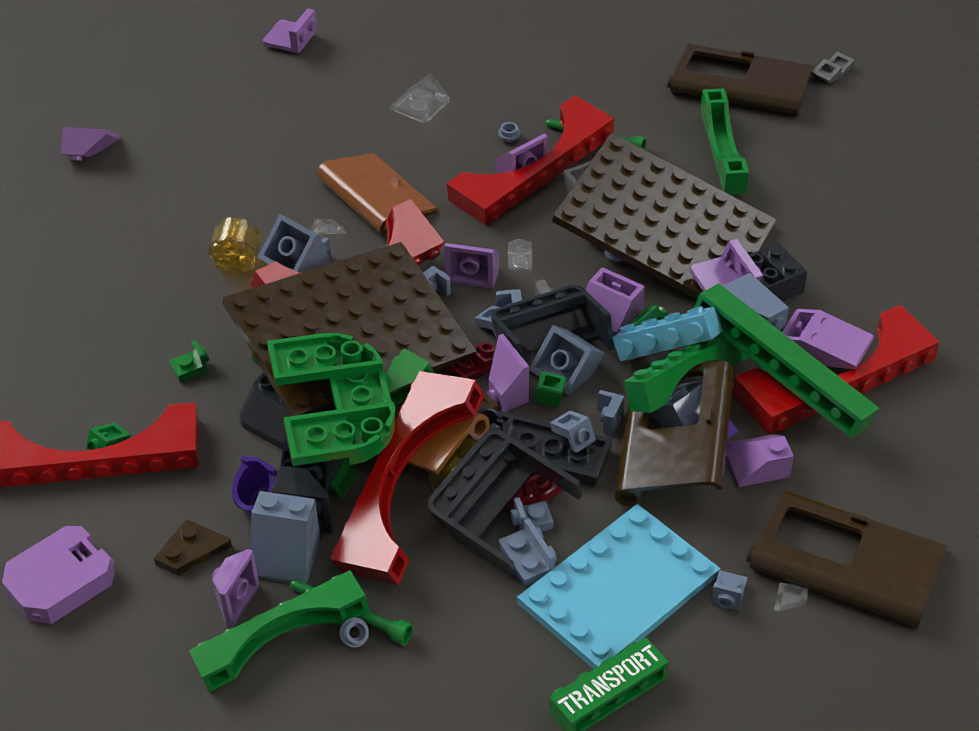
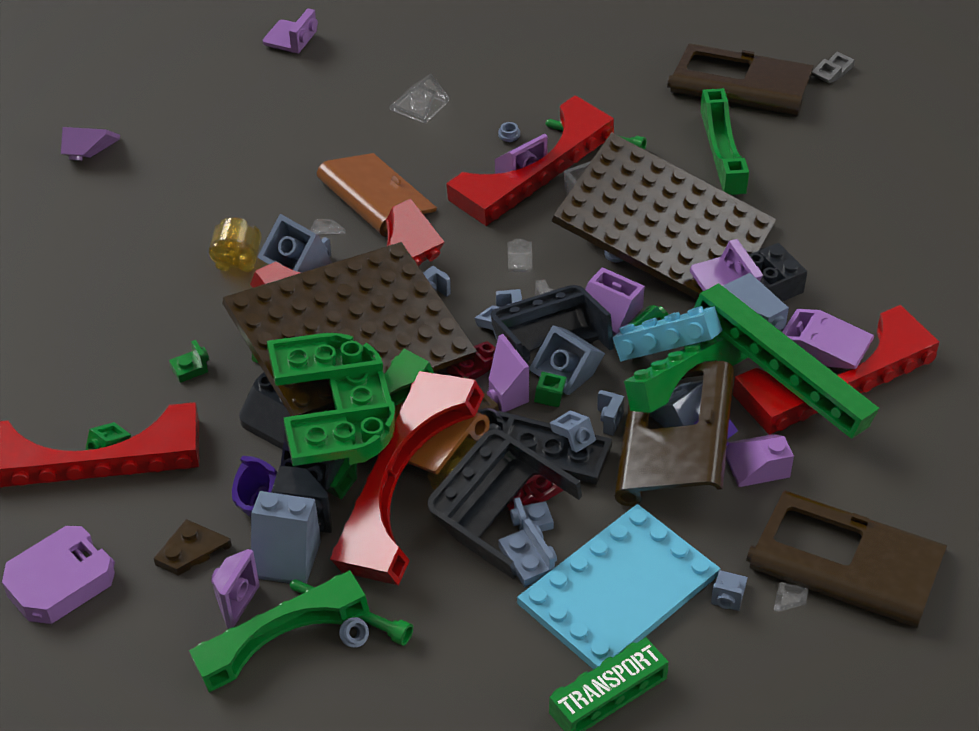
(471, 265): medium lavender slope -> none

